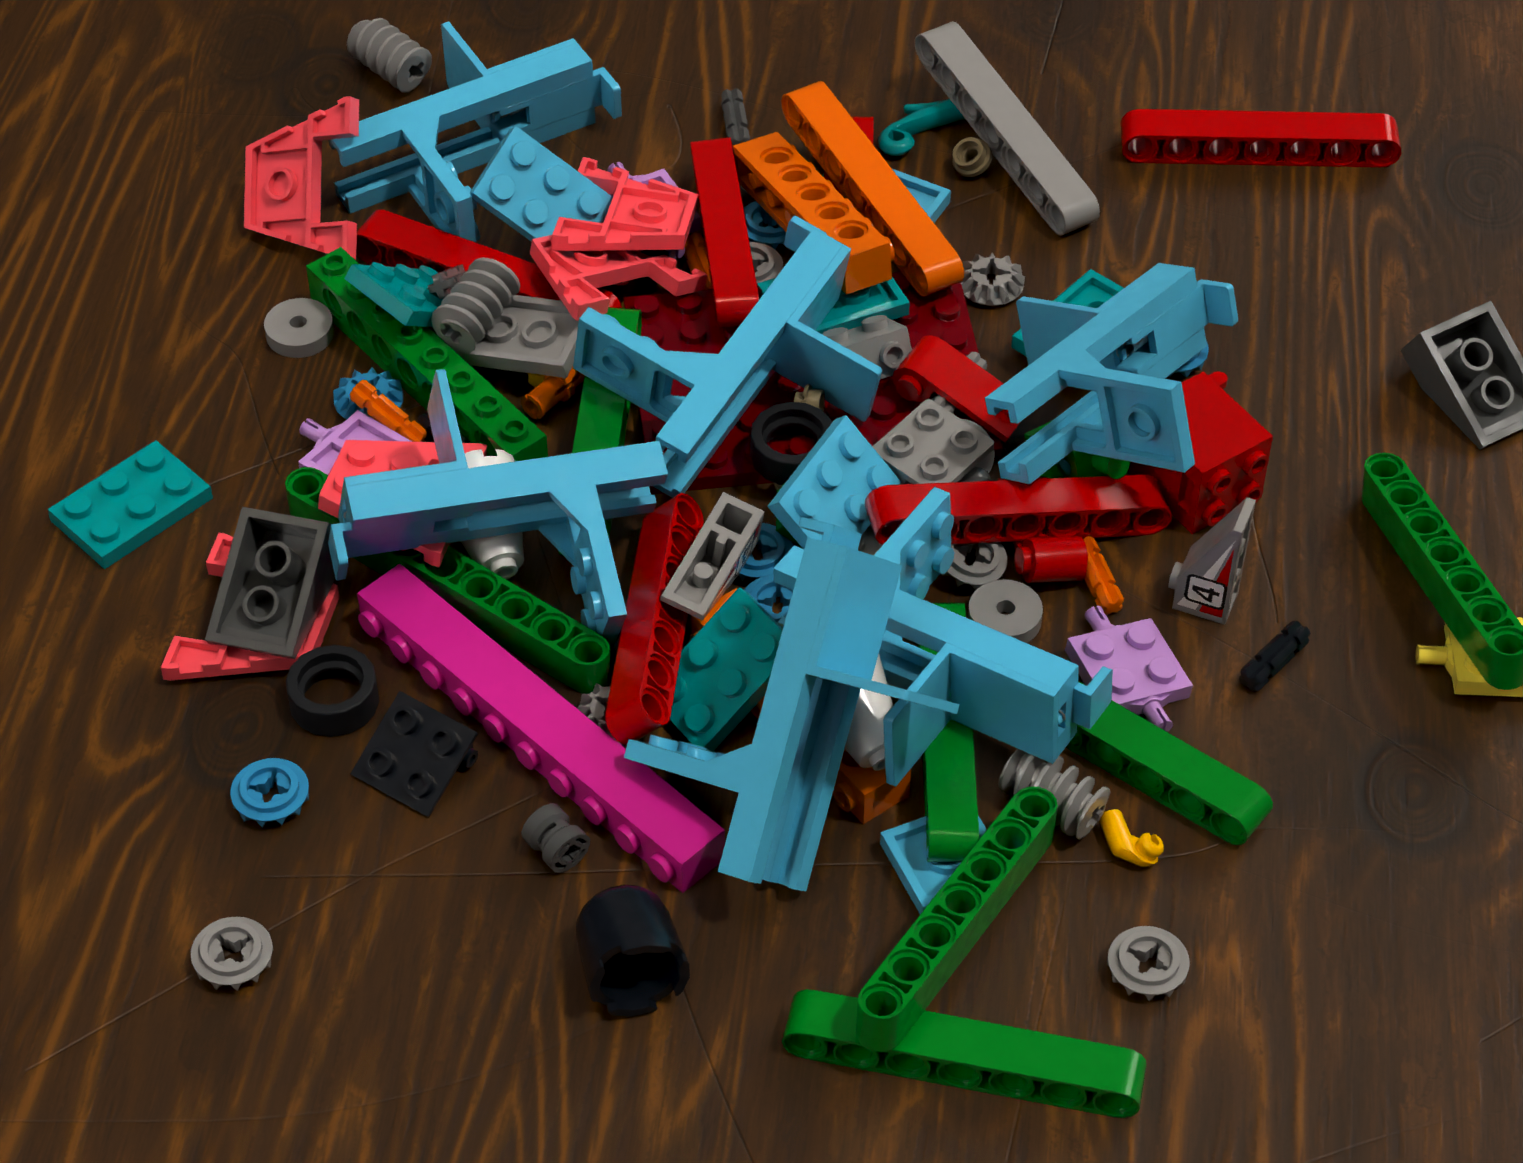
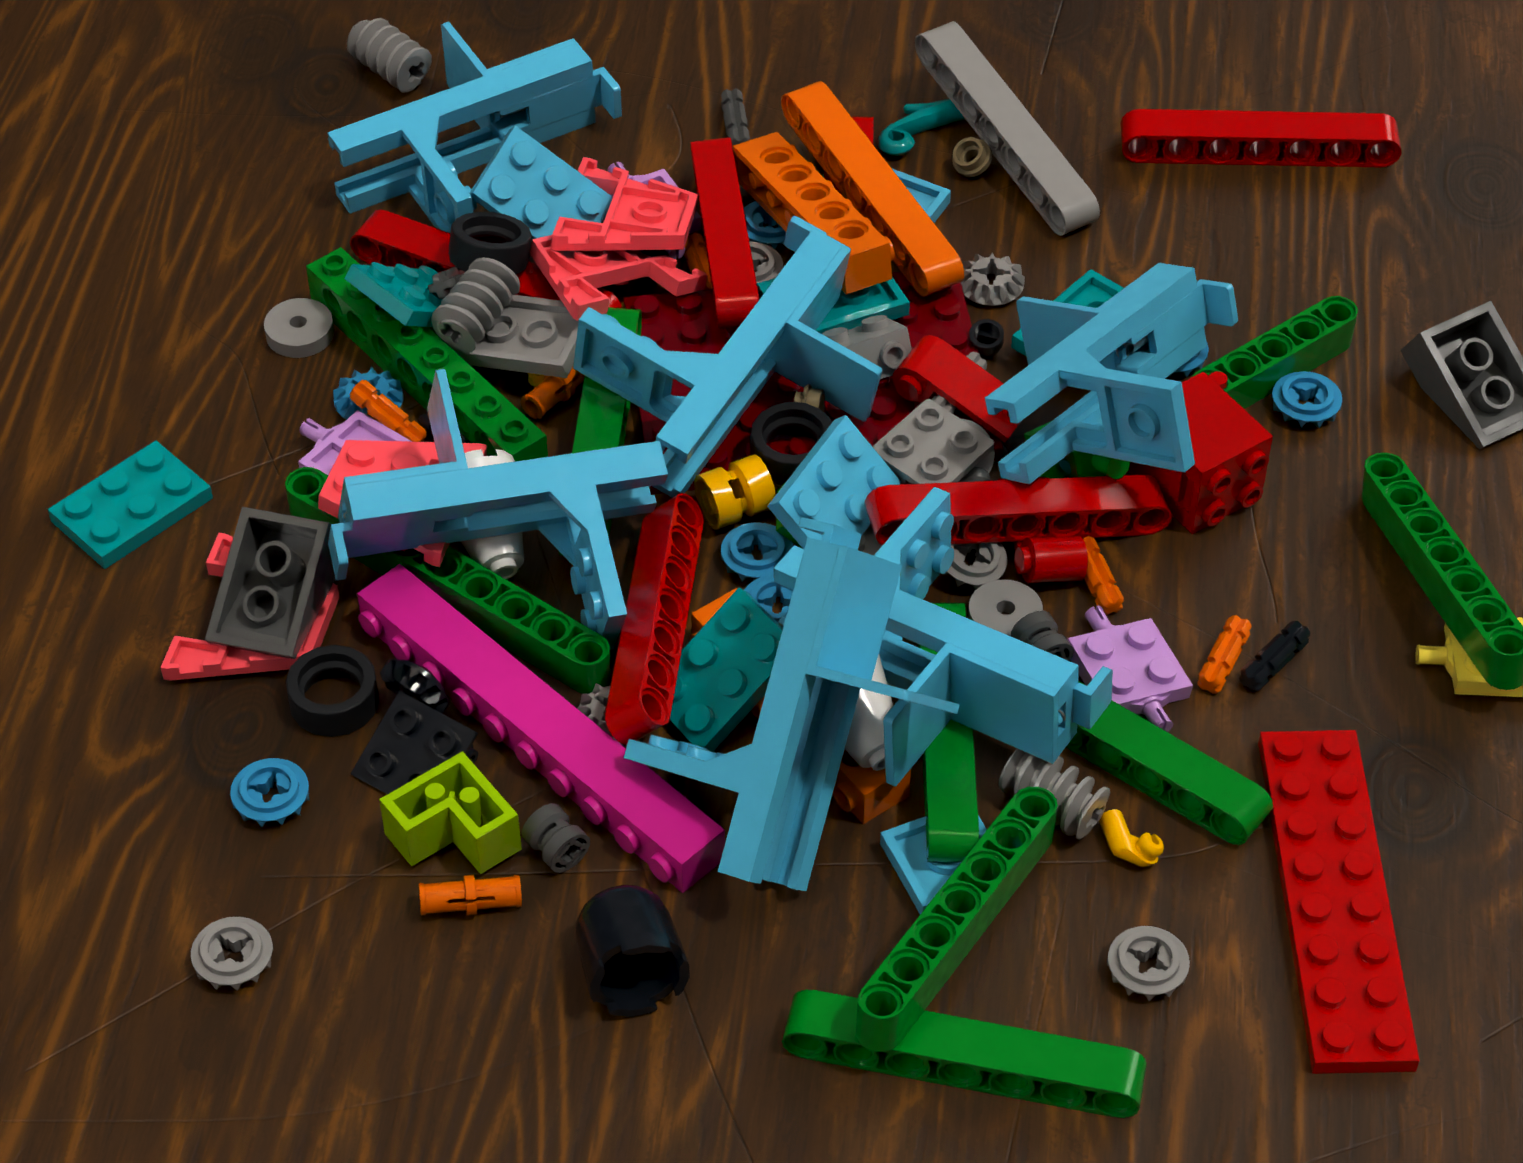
(285, 181): coral wing -> none
(415, 682): none -> black gear
(451, 806): none -> lime brick
(470, 895): none -> orange pin
(491, 237): none -> black tyre
(715, 556): light grey slope -> none
(730, 493): none -> yellow wheel
(990, 336): none -> black hinge
(1042, 632): none -> dark grey wheel
(1213, 567): light grey slope -> none
(1224, 654): none -> orange axle
(1289, 347): none -> green beam
(1303, 386): none -> dark azure gear
(1337, 904): none -> red plate

